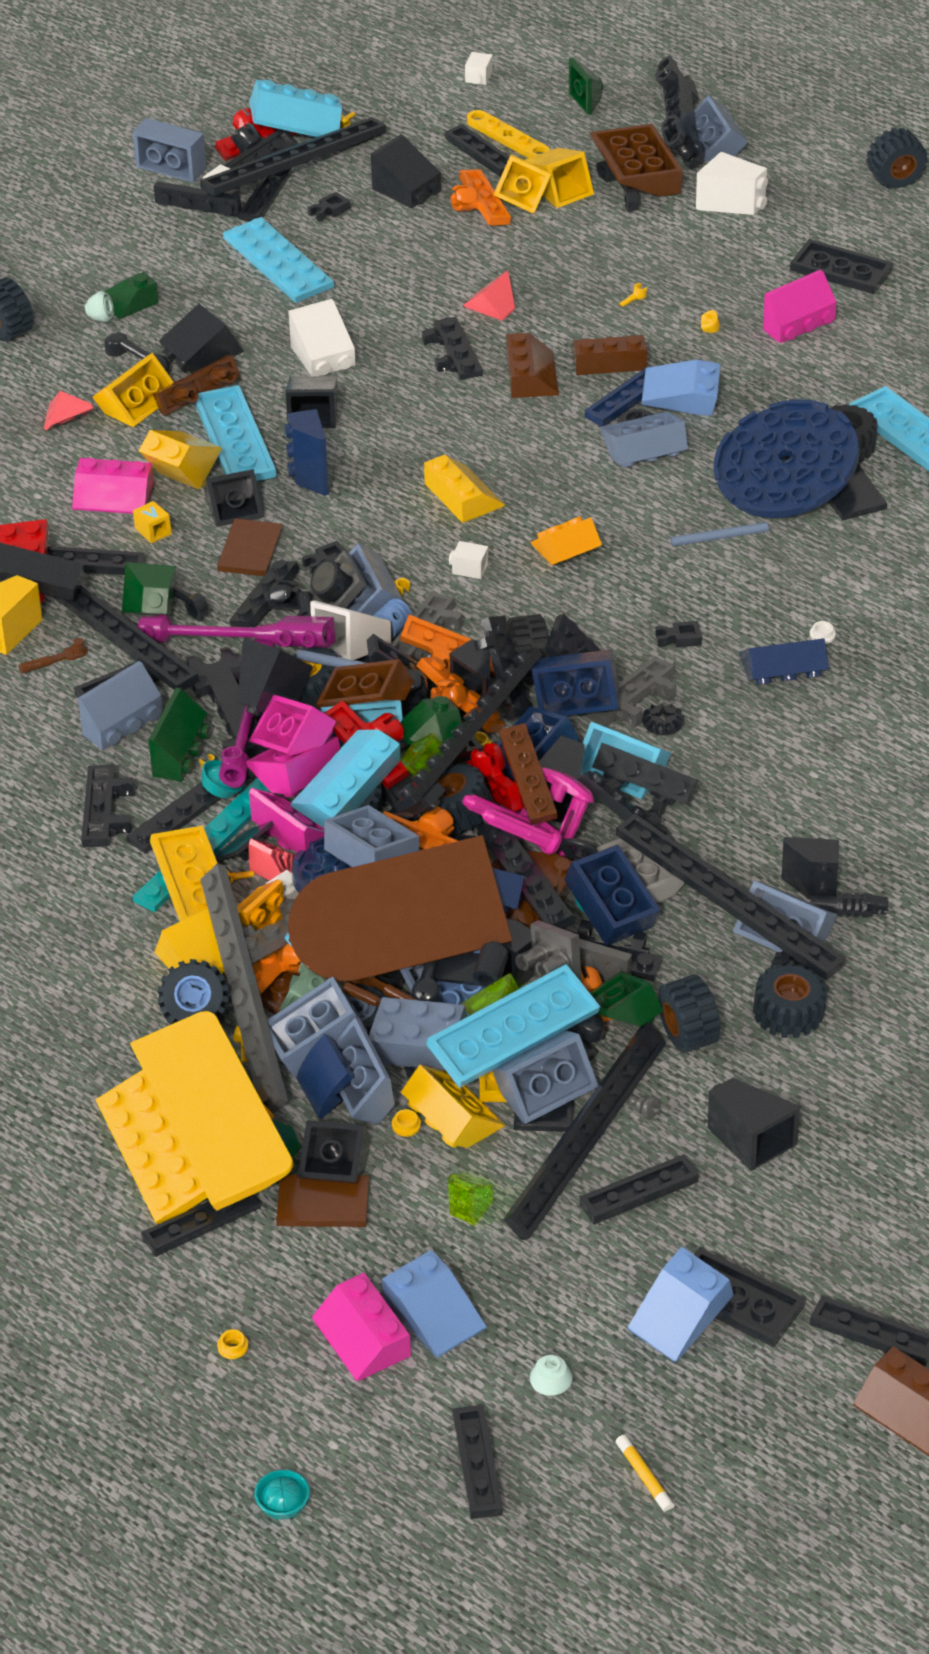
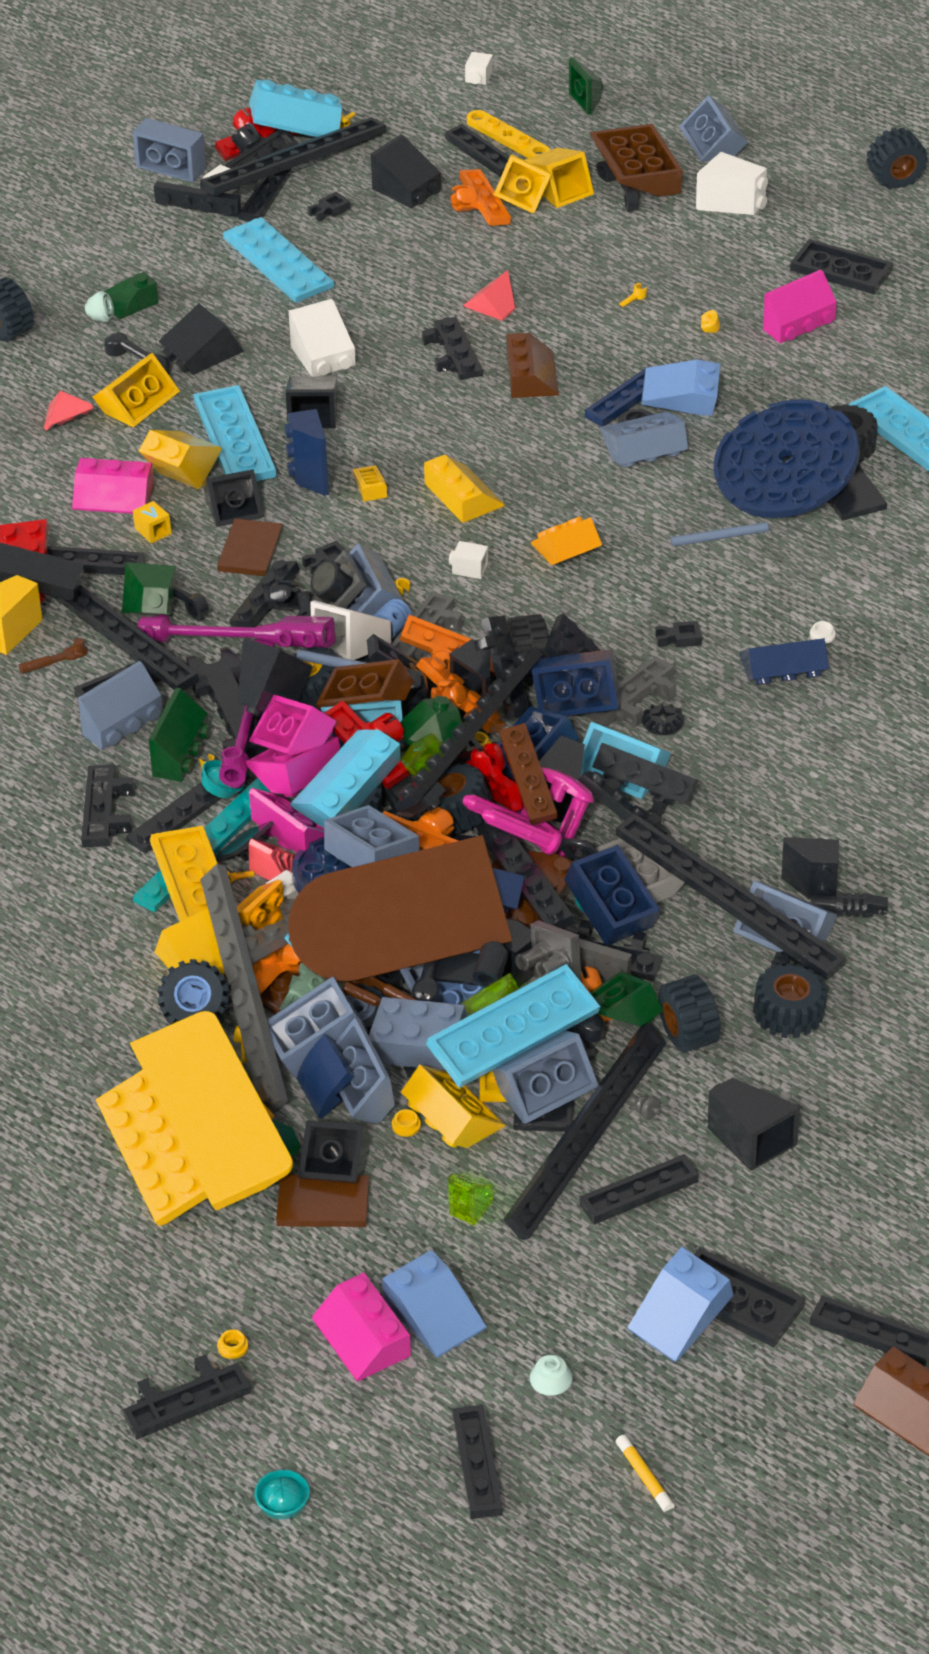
(167, 1408): none -> black hinge
(187, 389): reddish brown plate -> none
(195, 1224): black tile -> none
(370, 483): none -> yellow slope
(609, 355): reddish brown slope -> none
(679, 125): black piece -> none

